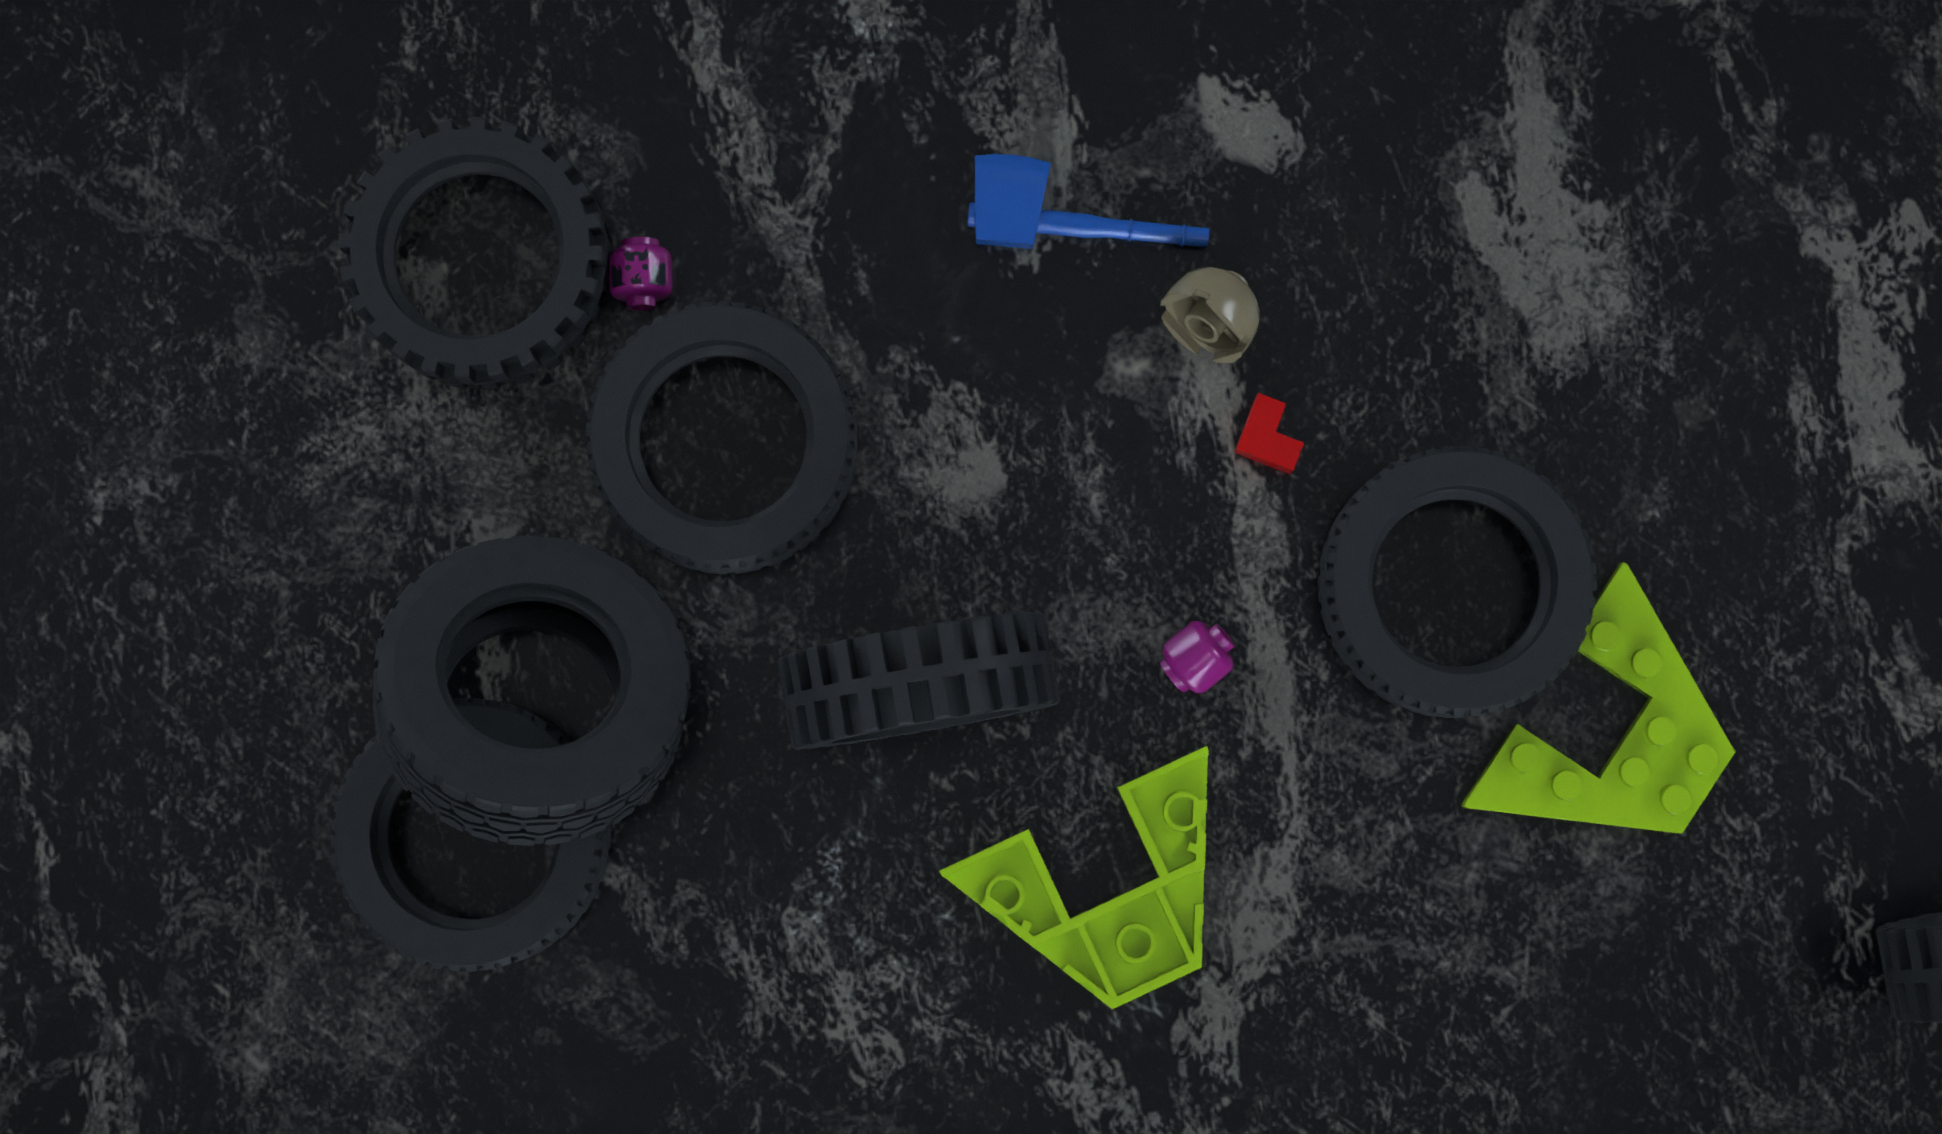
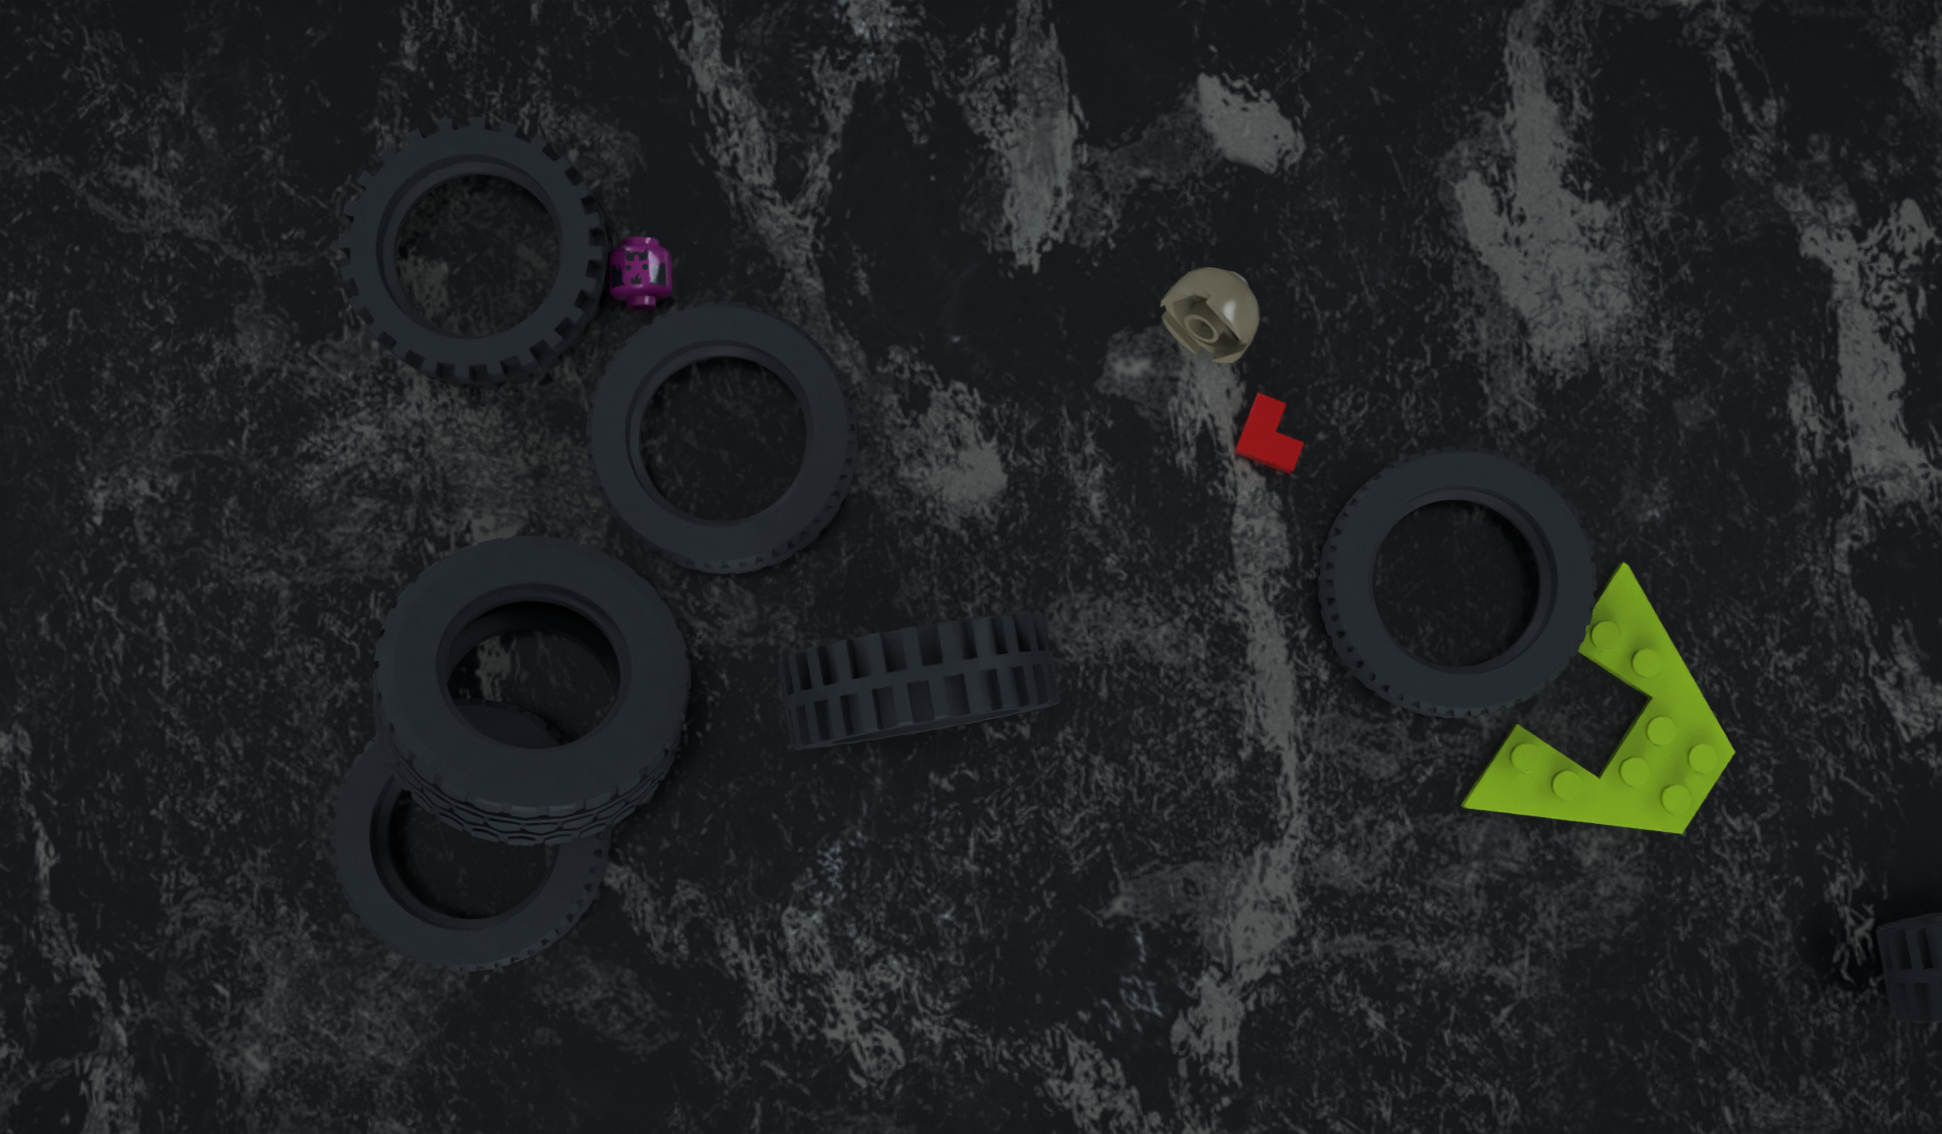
(1011, 212): blue piece -> none
(1135, 937): lime wing -> none
(1197, 657): magenta head -> none

